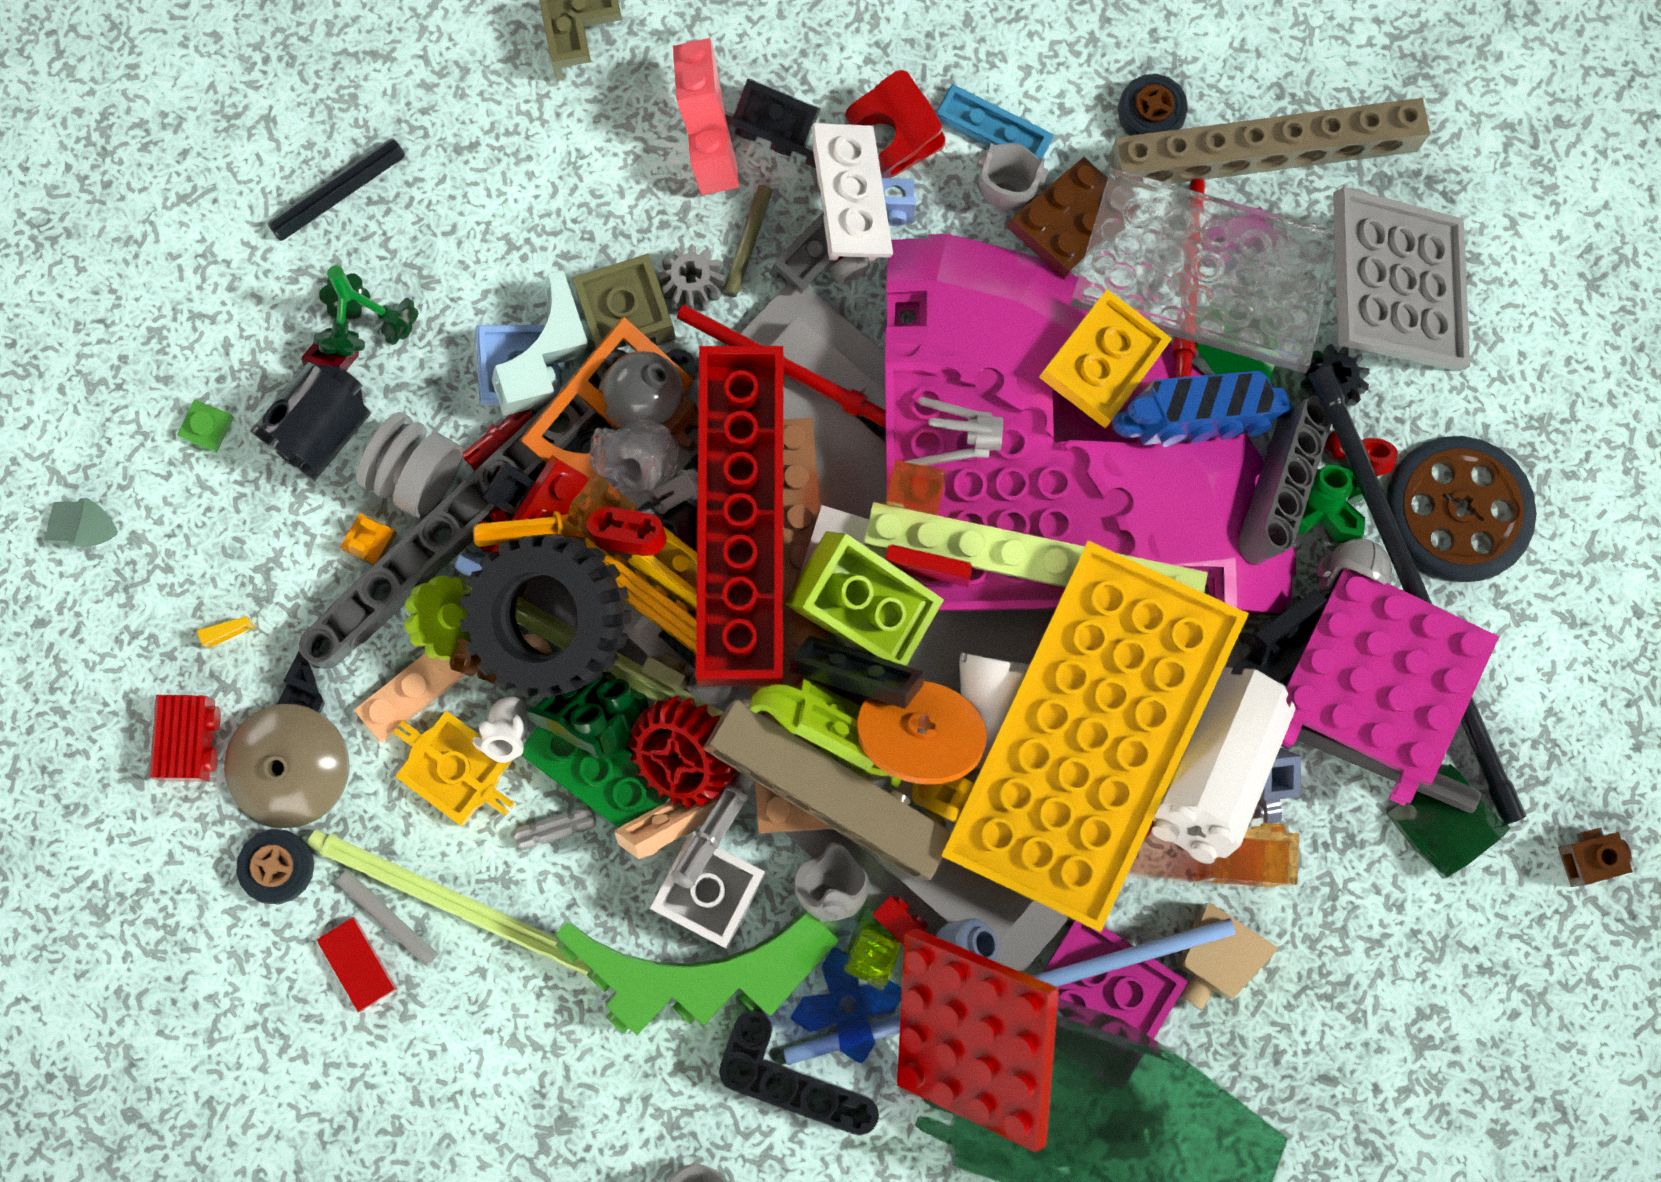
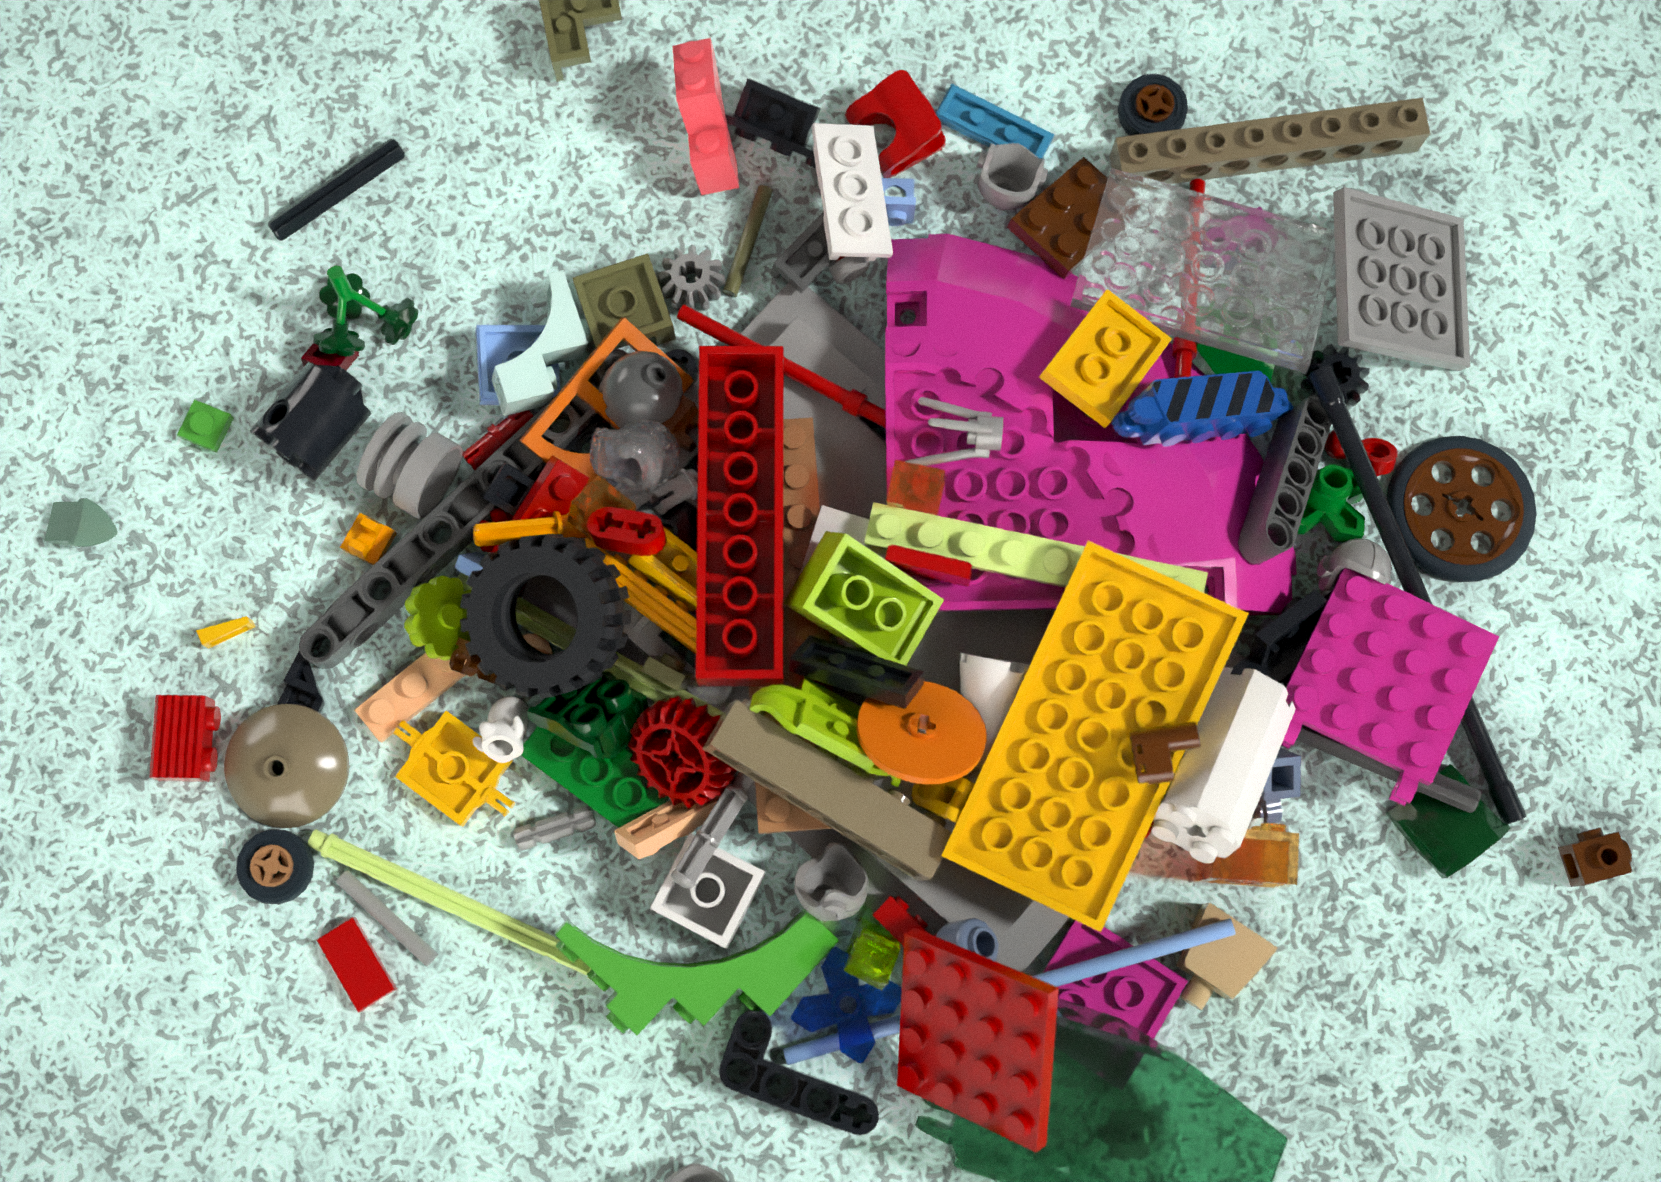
(1156, 750): none -> reddish brown piece

